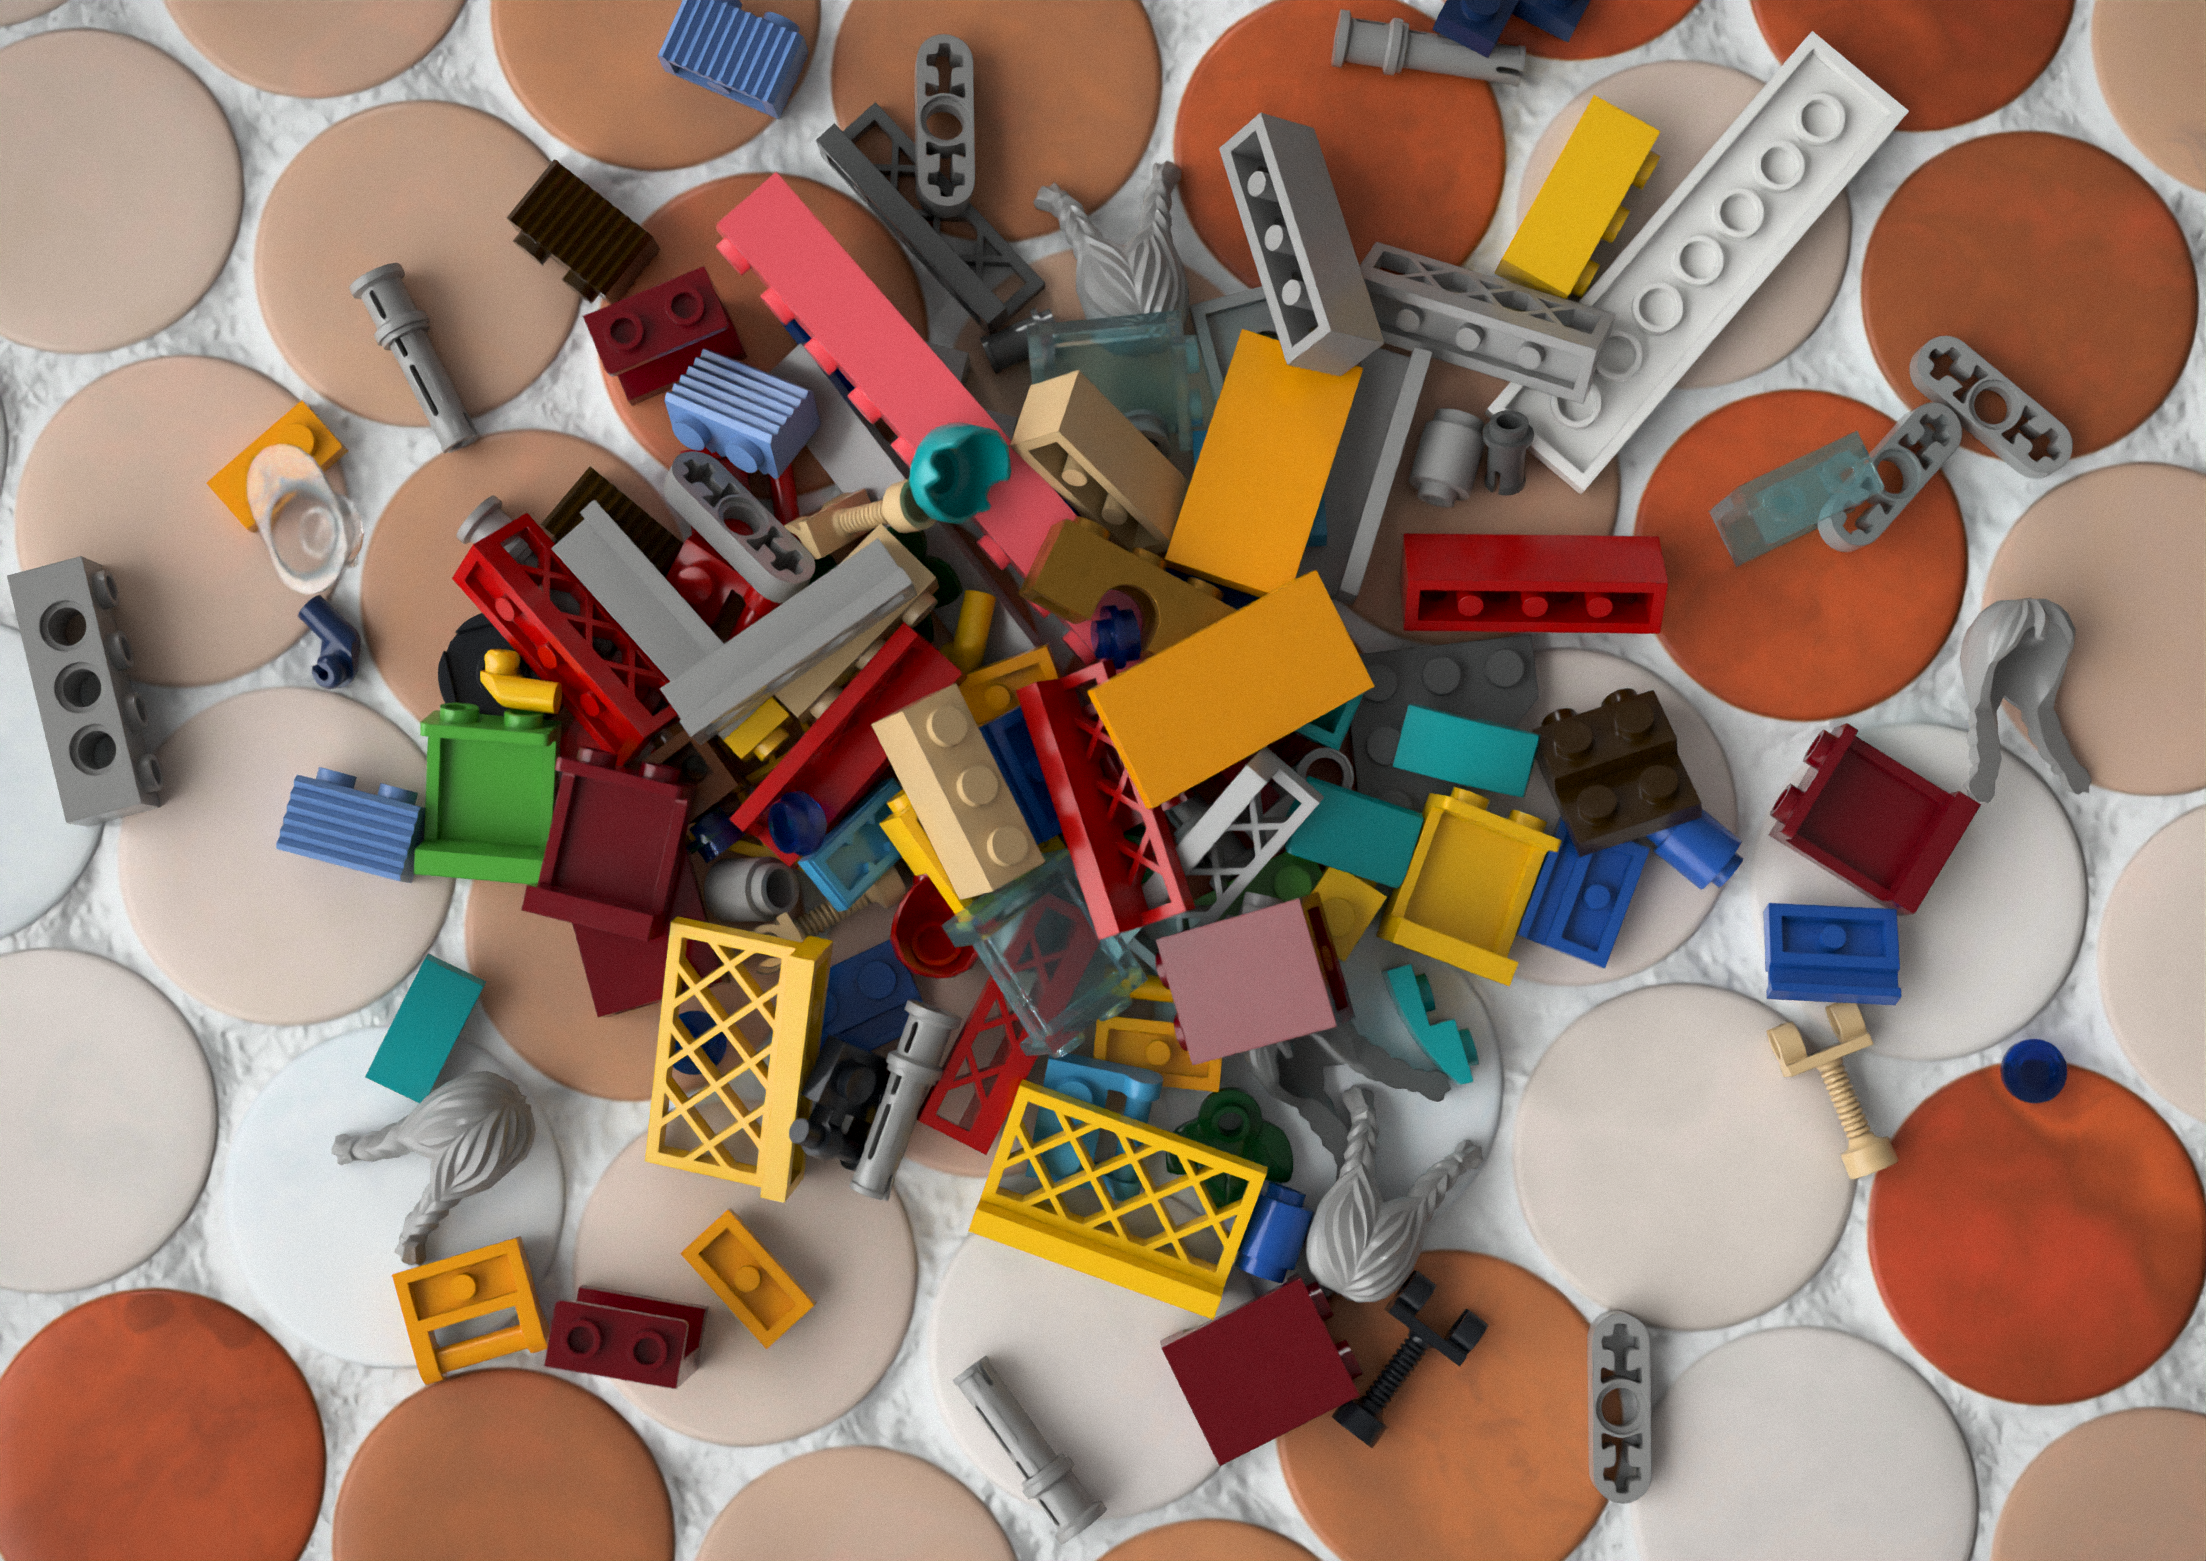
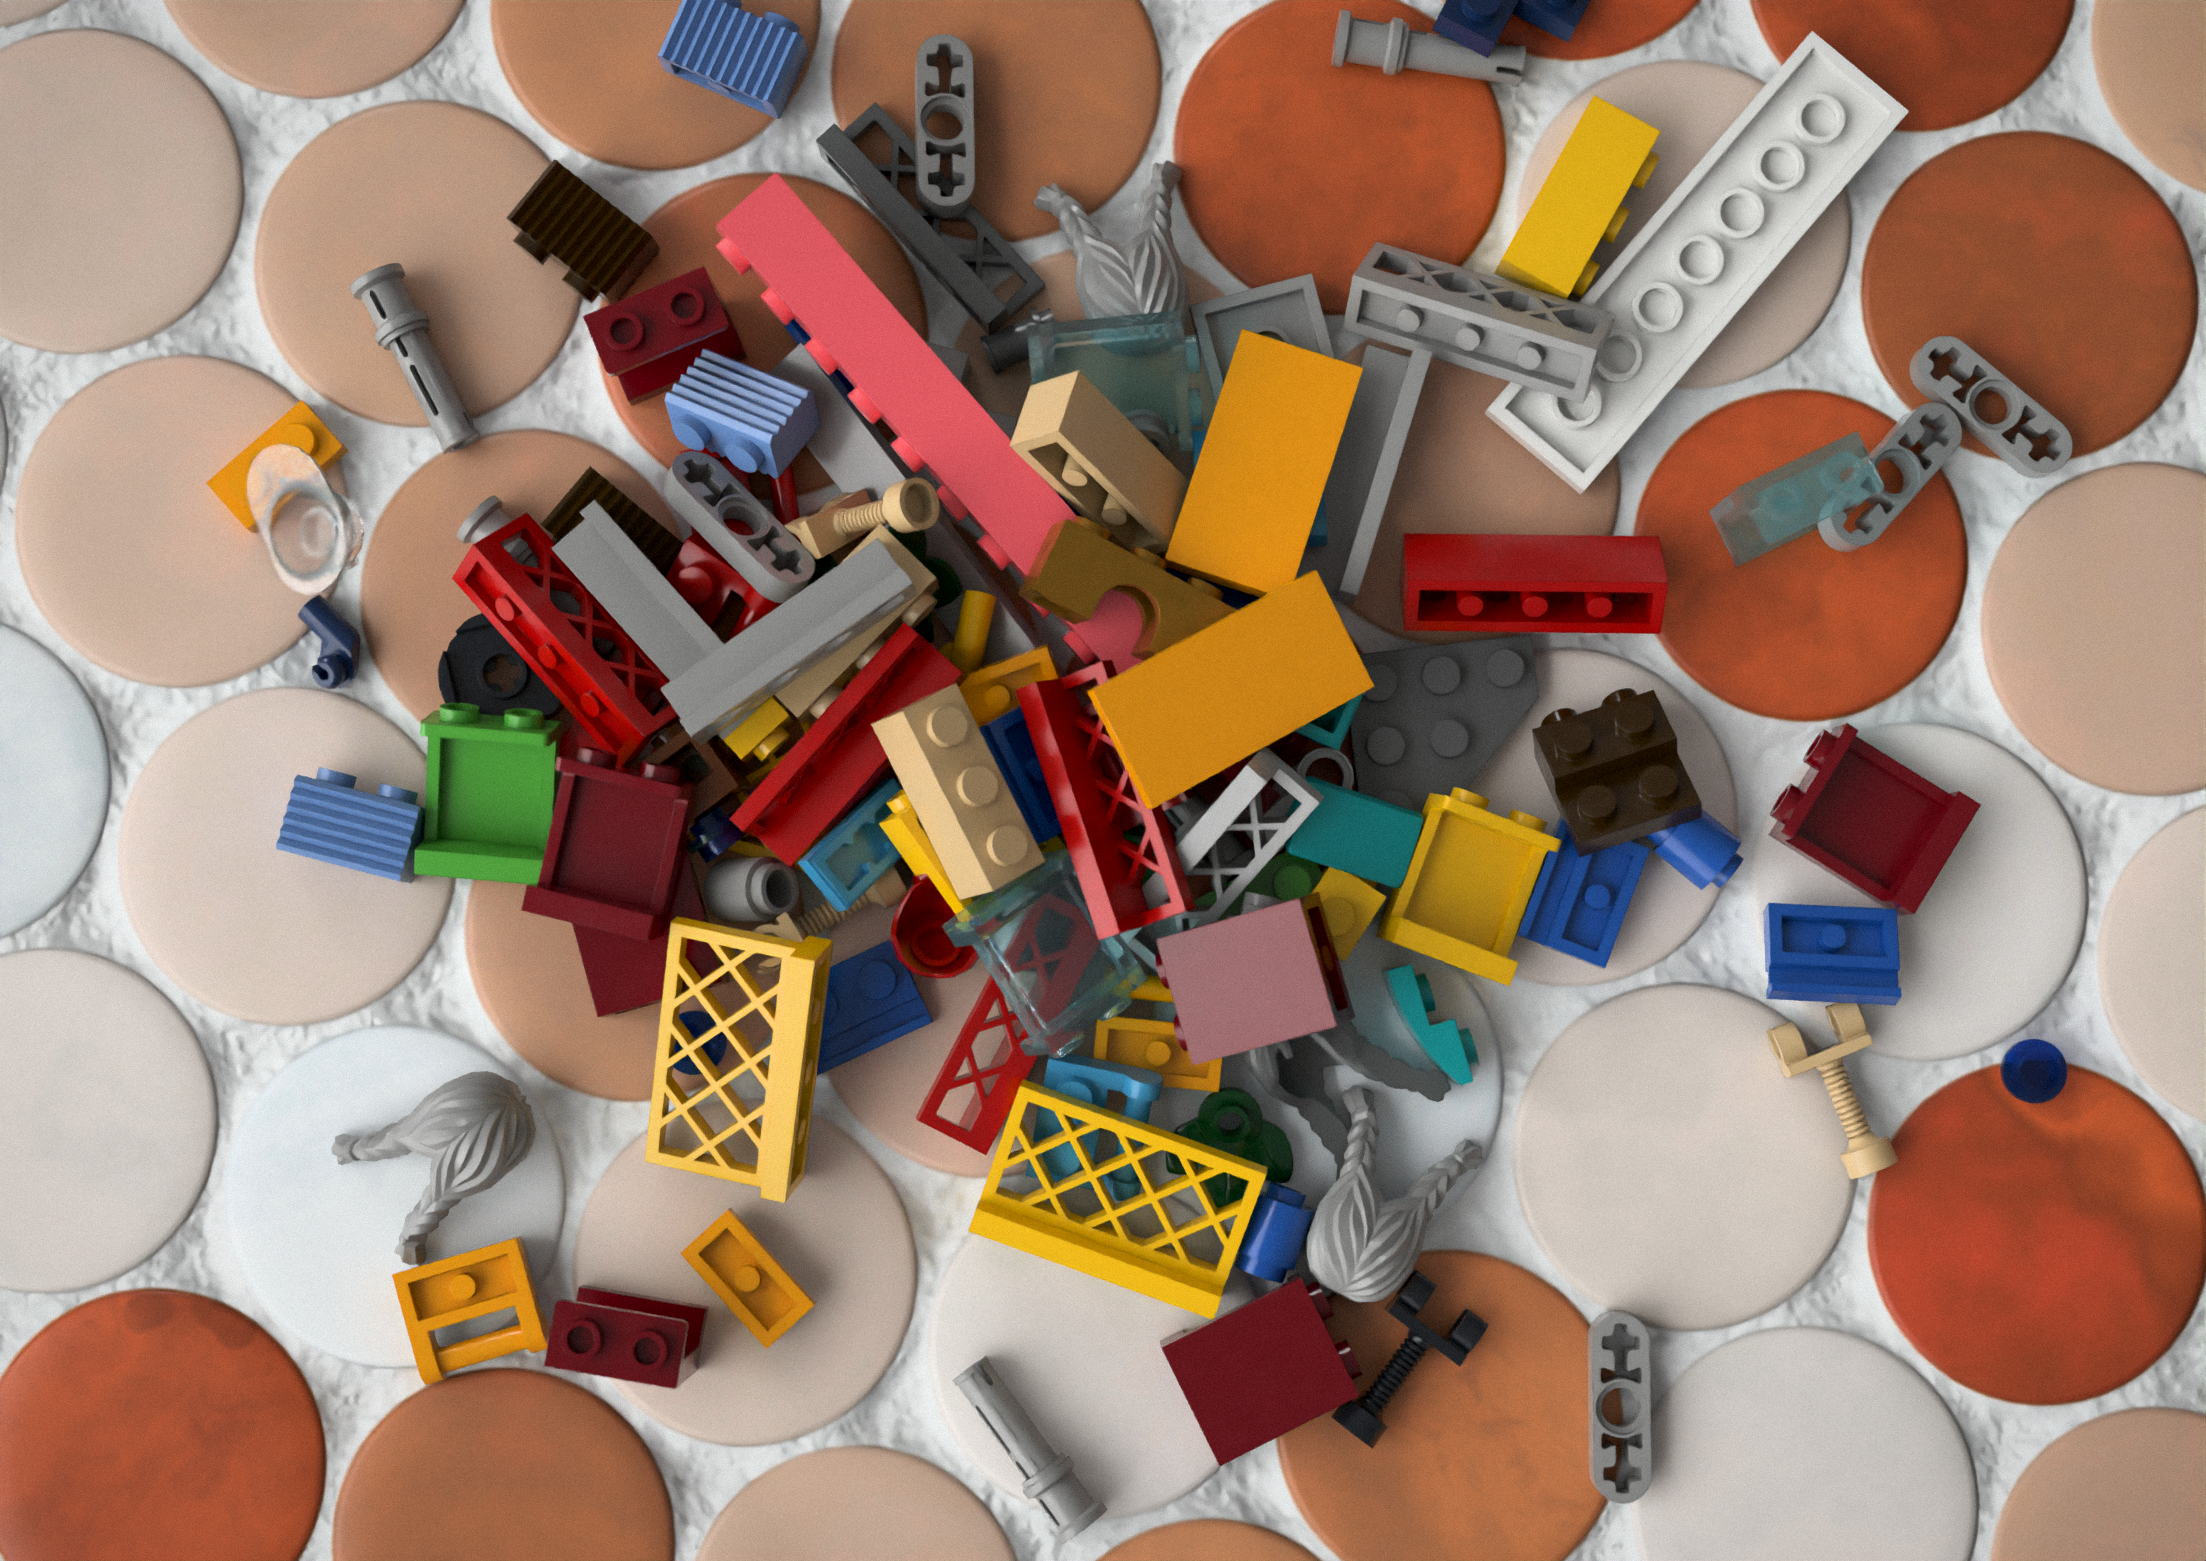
(44, 605): light grey brick -> none
(425, 1029): teal slope -> none
(514, 690): yellow arm -> none
(797, 824): clear blue plate -> none
(841, 1084): black plate -> none
(912, 1071): light grey pin -> none
(957, 469): teal hair -> none
(1116, 636): clear blue plate -> none
(1301, 245): light grey brick -> none
(1448, 457): light grey brick -> none
(1466, 750): teal slope -> none
(1507, 440): dark grey pin -> none
(2018, 655): light grey hair -> none

